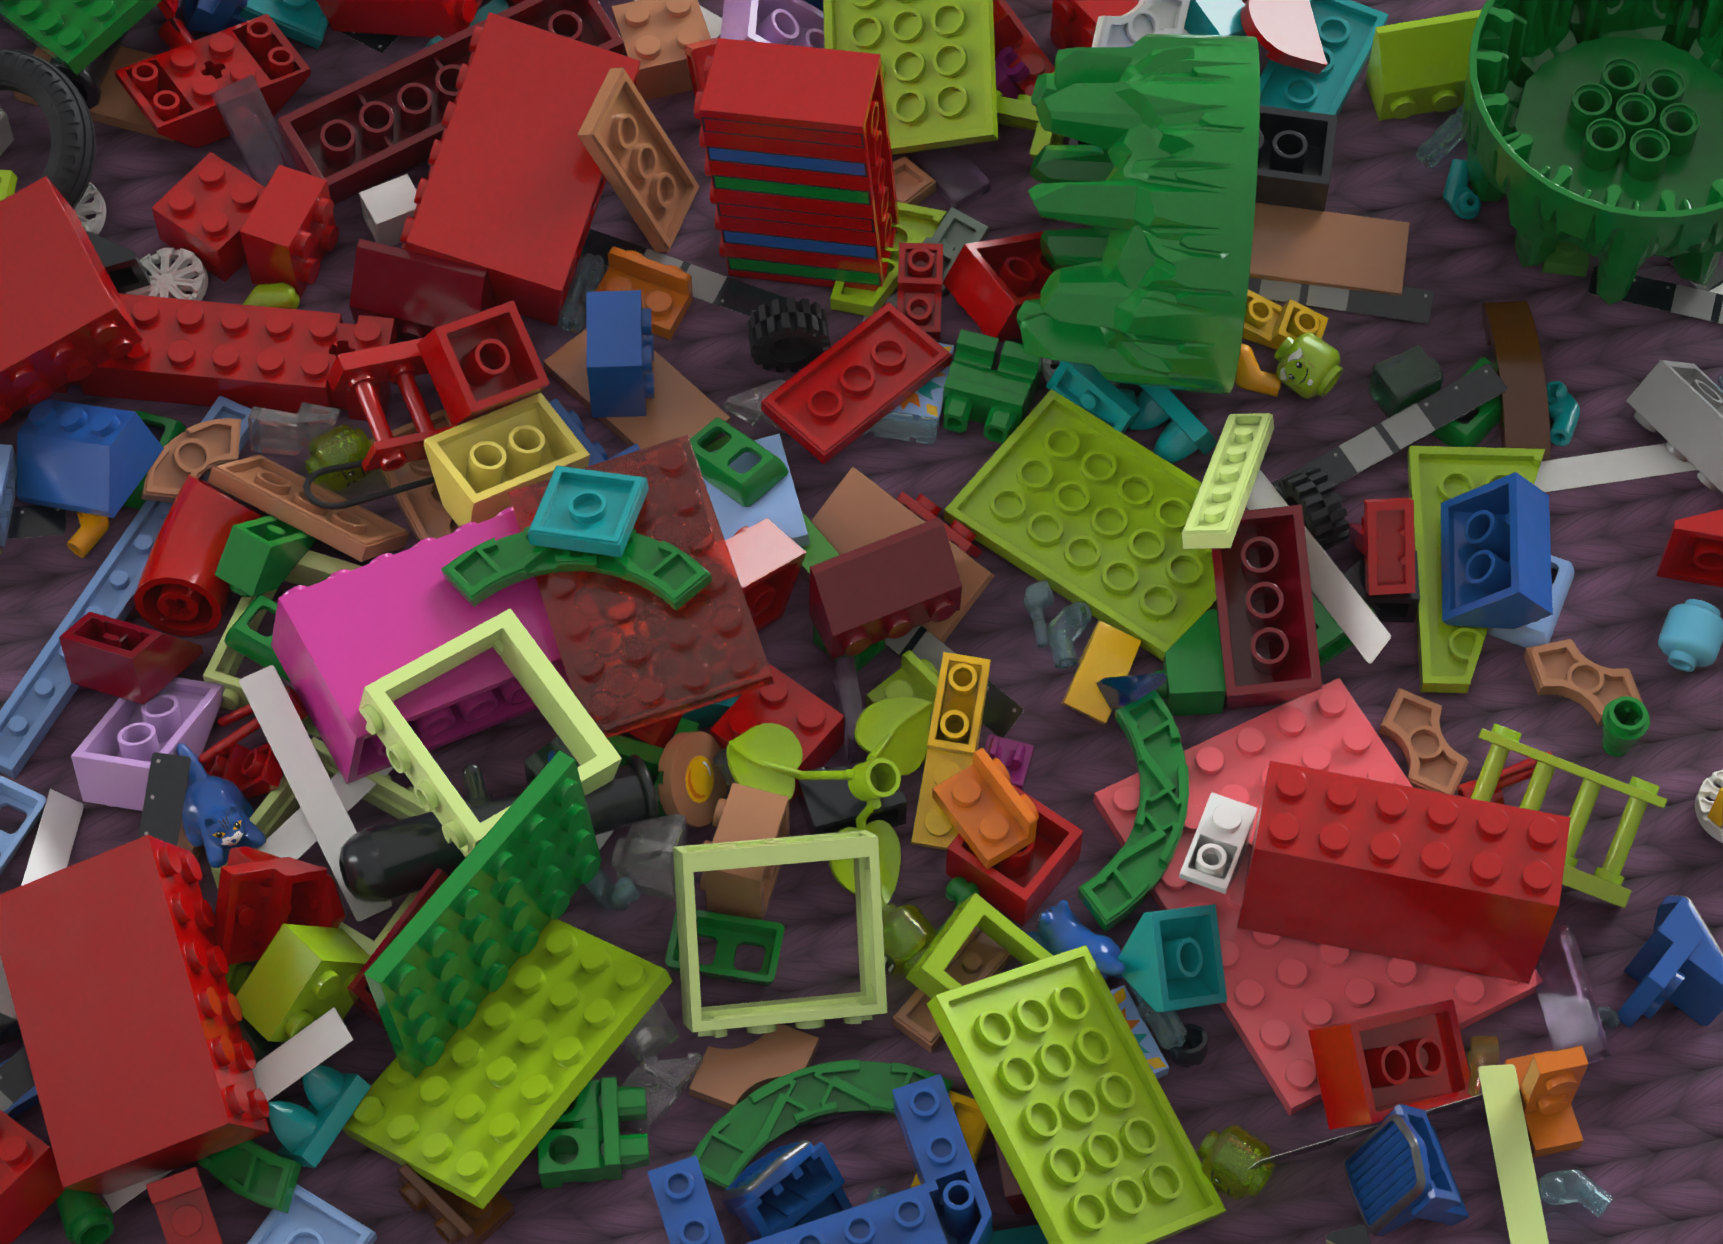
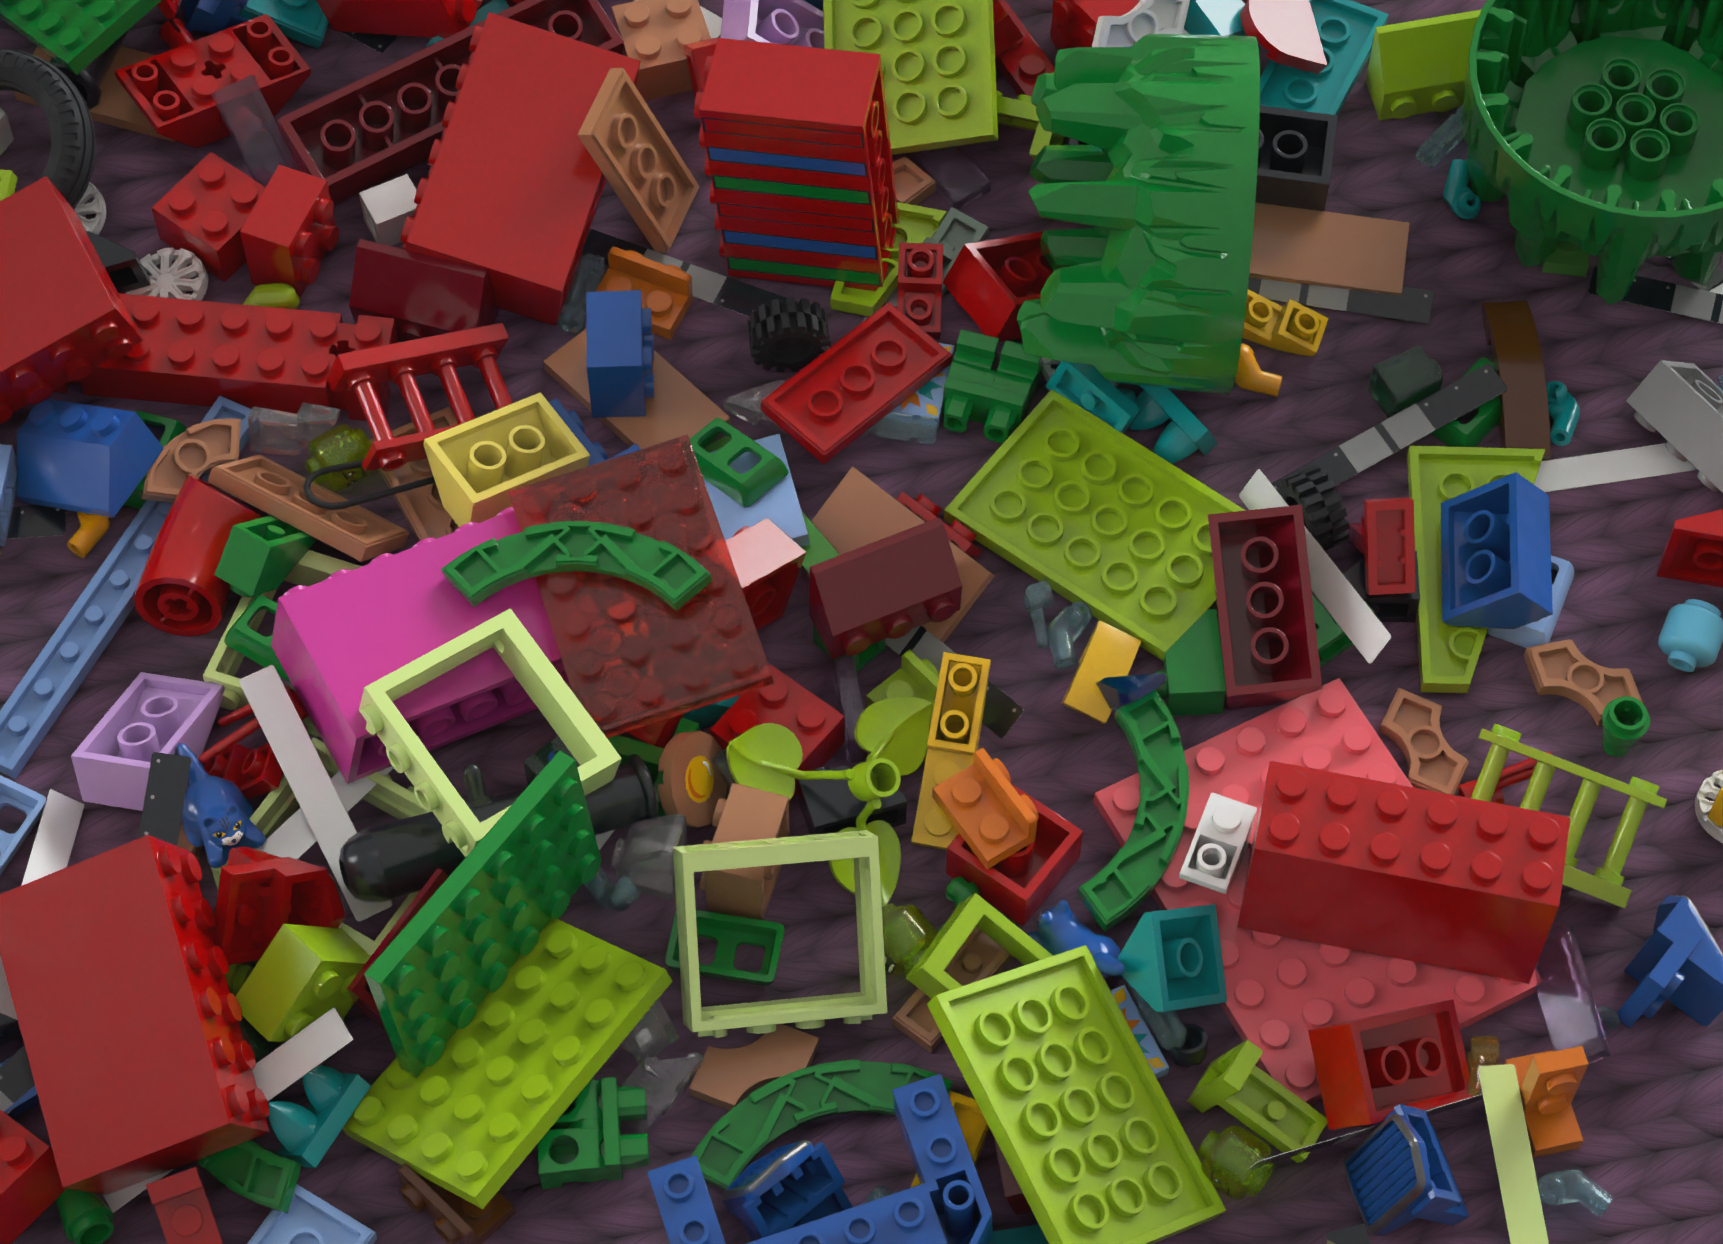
(124, 657): dark red slope -> none
(482, 363): red brick -> none
(588, 511): teal tile -> none
(1007, 75): magenta tile -> none
(1014, 755): magenta tile -> none
(1228, 481): yellowish green tile -> none
(1258, 1100): none -> lime bracket
(1308, 365): lime head -> none

